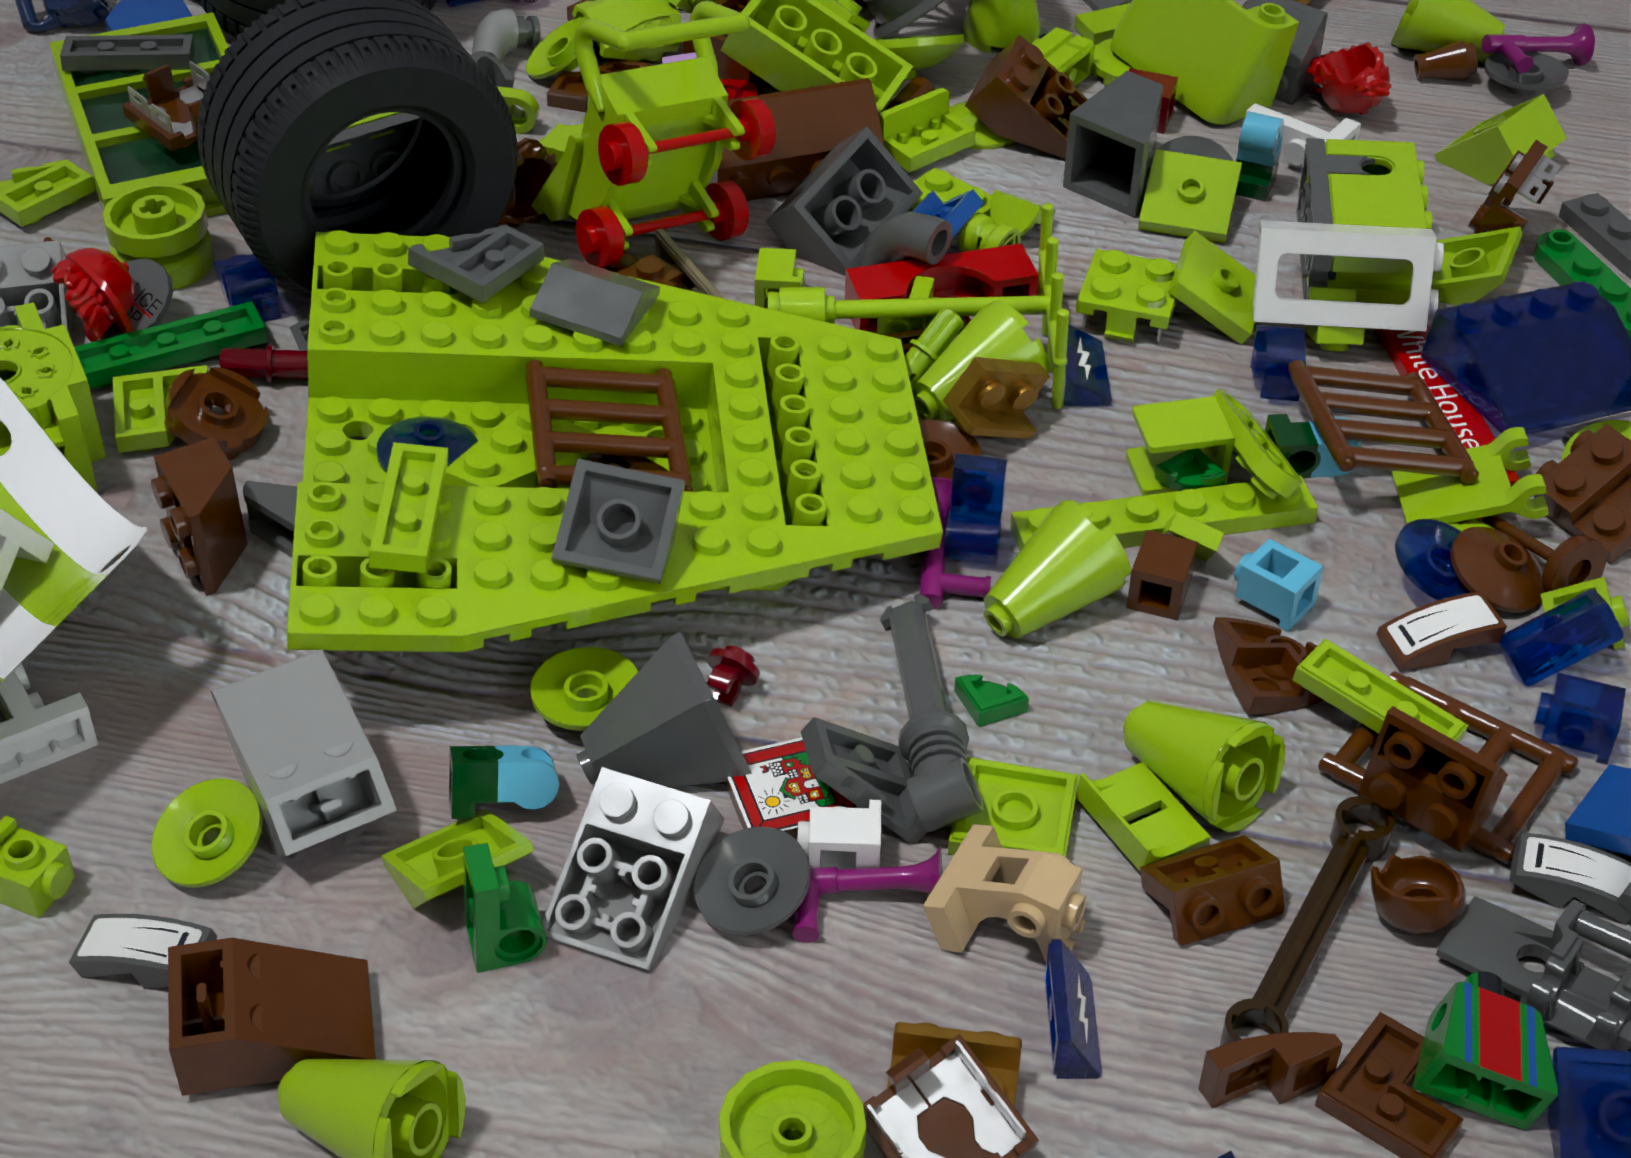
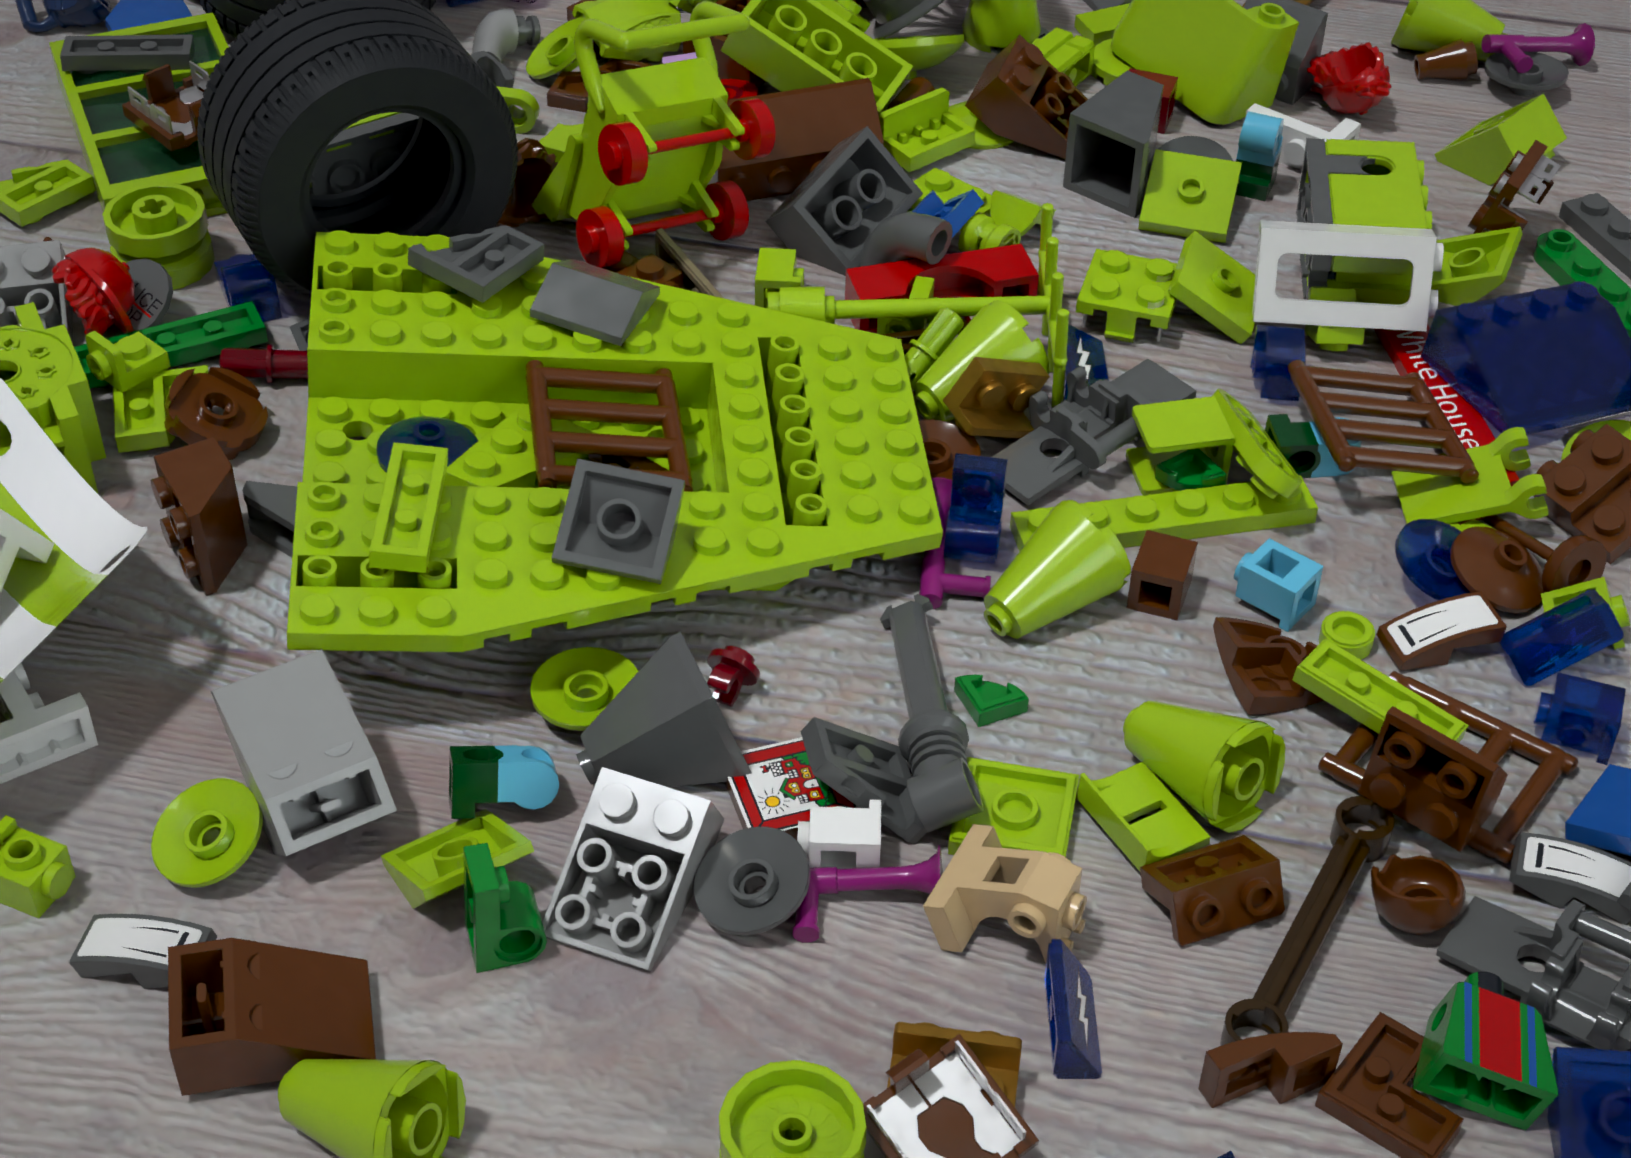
(125, 362): none -> lime bracket
(1084, 427): none -> dark grey piece
(1191, 529): lime tile -> none
(1349, 632): none -> lime tile

